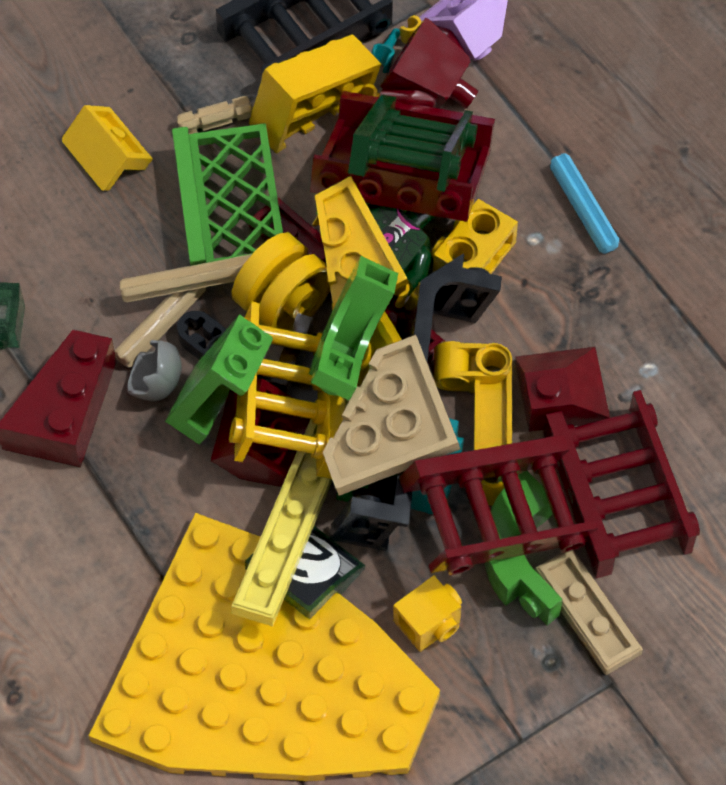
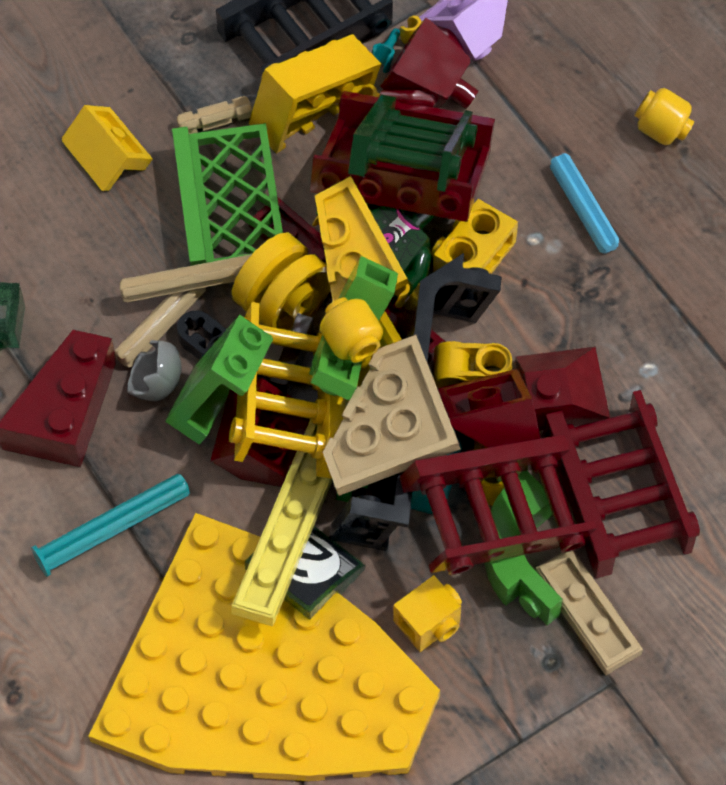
(110, 523): none -> teal axle
(351, 329): none -> yellow head
(492, 409): none -> dark red slope
(664, 116): none -> yellow head

